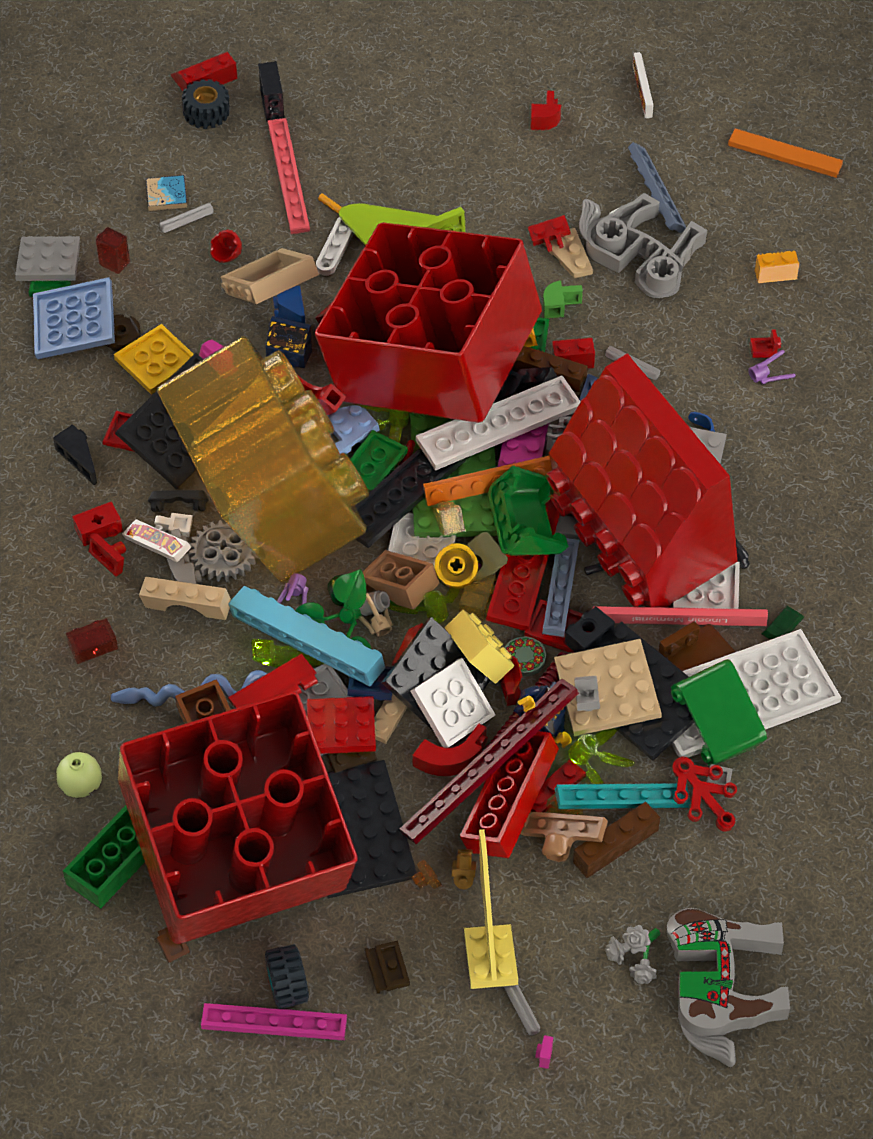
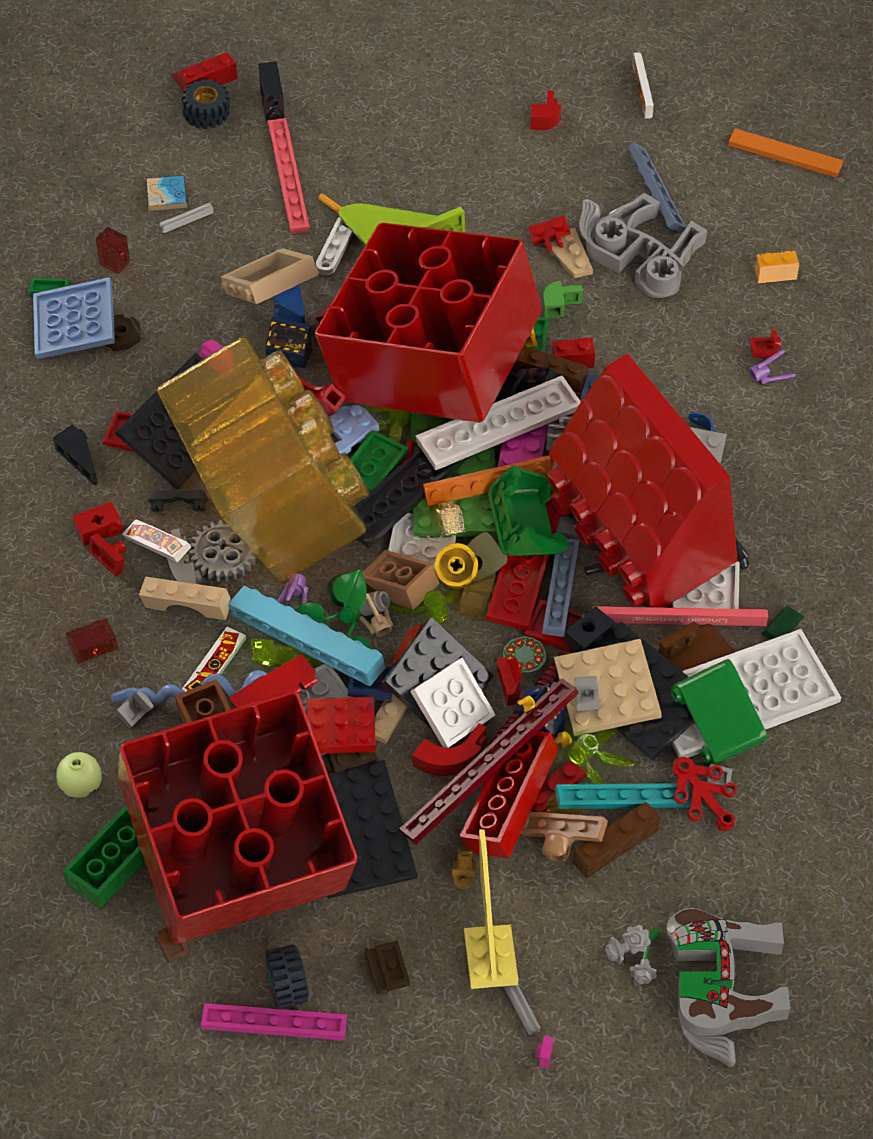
(48, 258): light grey plate -> none
(134, 708): none -> light grey bracket
(153, 357): yellow plate -> none
(177, 521): white plate -> none
(217, 657): none -> tile
(225, 246): red hair -> none
(426, 876): clear orange tile -> none
(480, 646): light yellow brick -> none
(650, 371): light grey axle -> none

